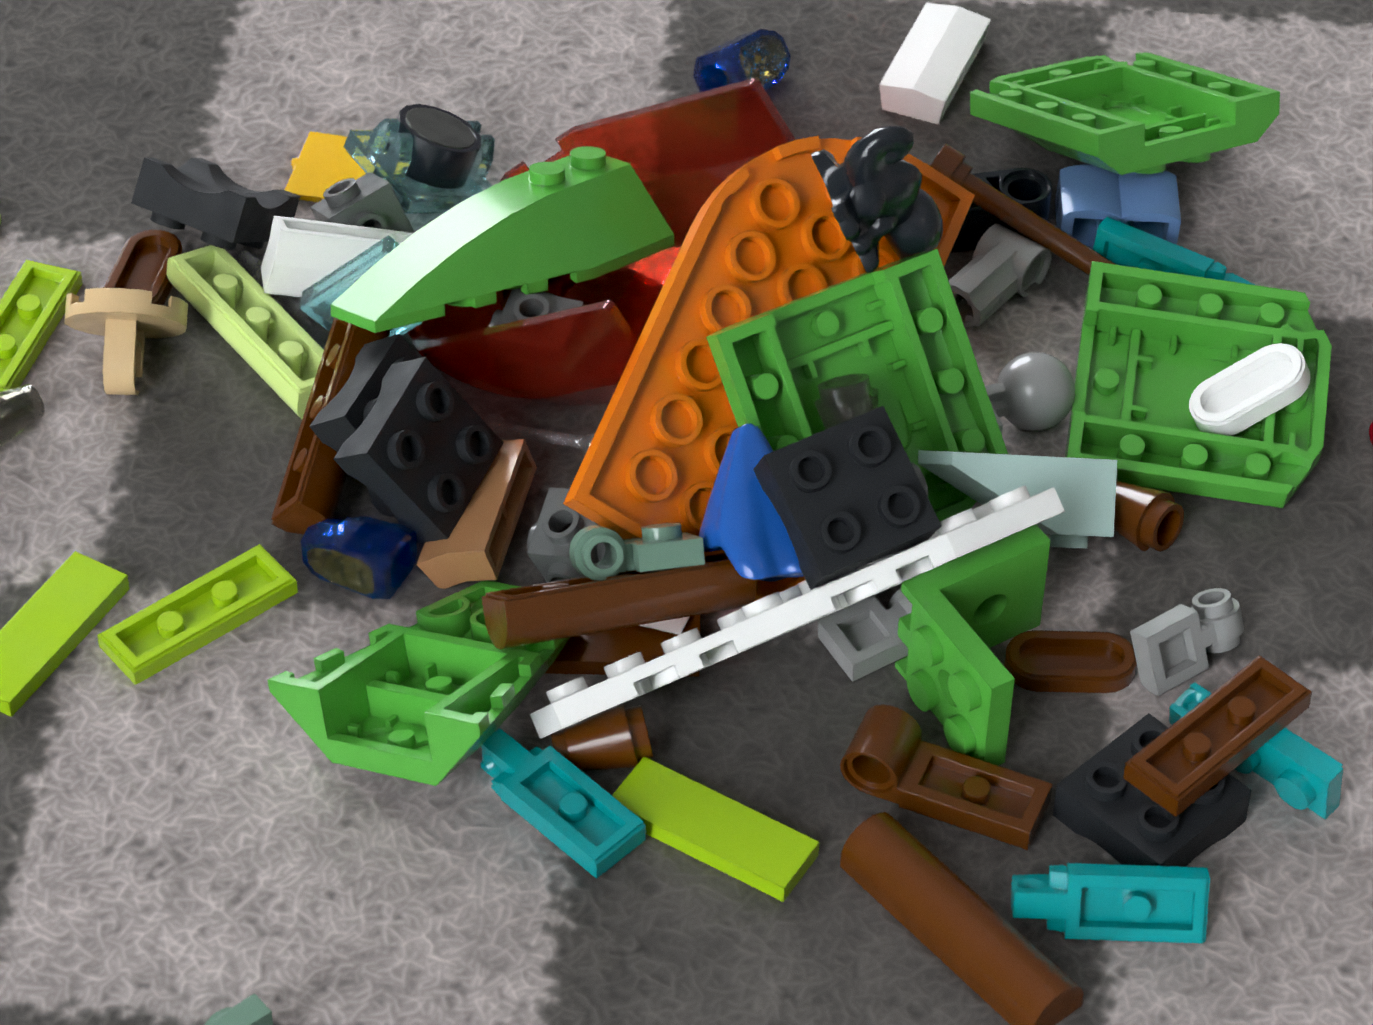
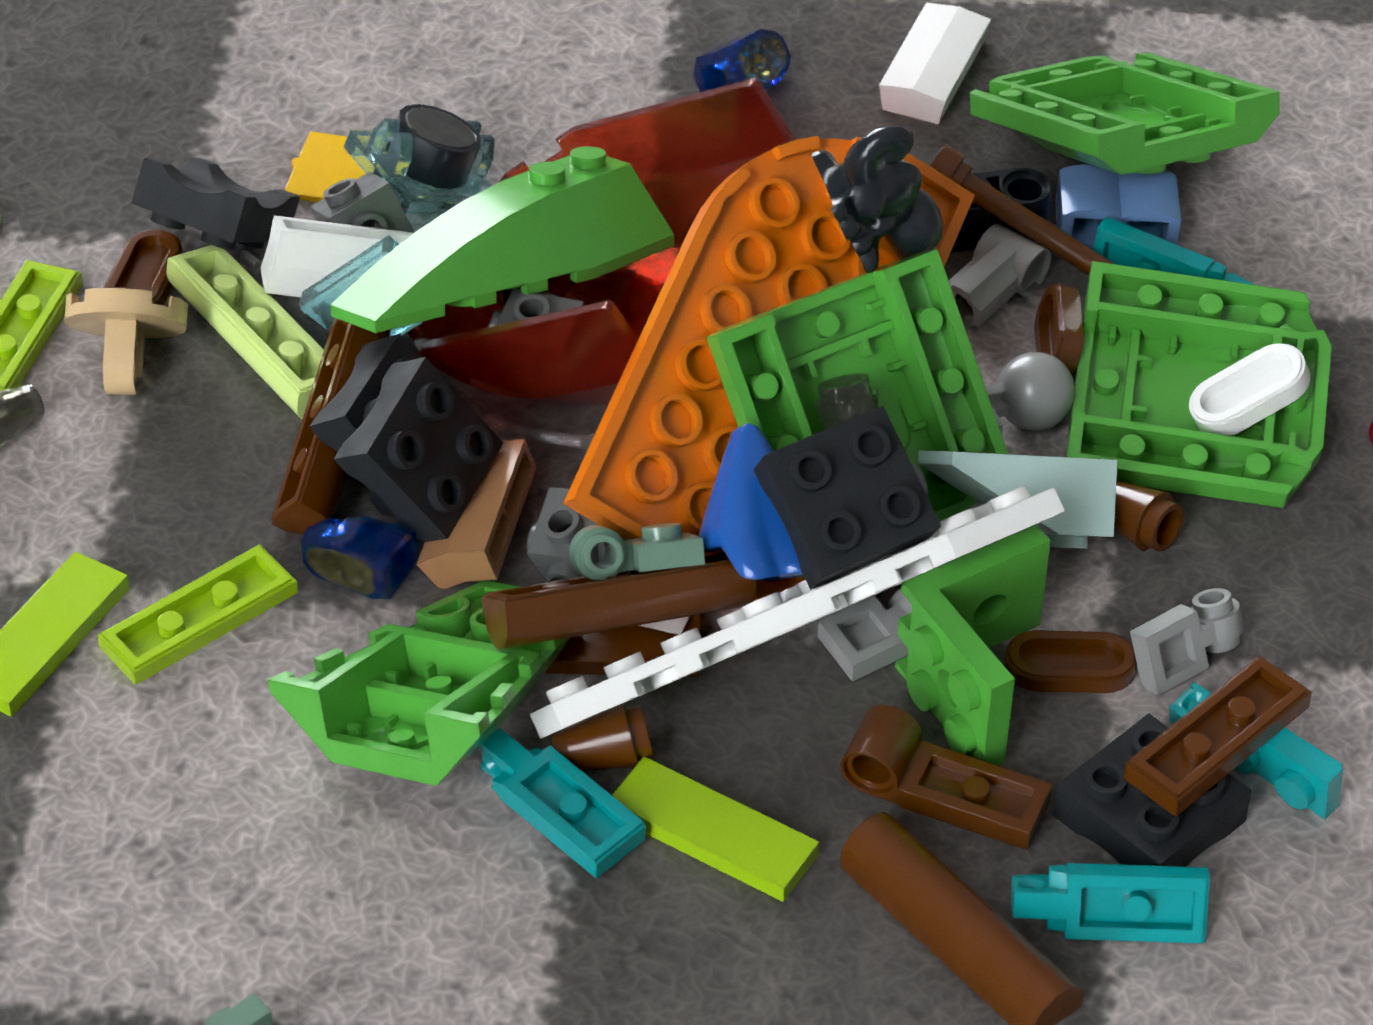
(1060, 325): none -> reddish brown tile

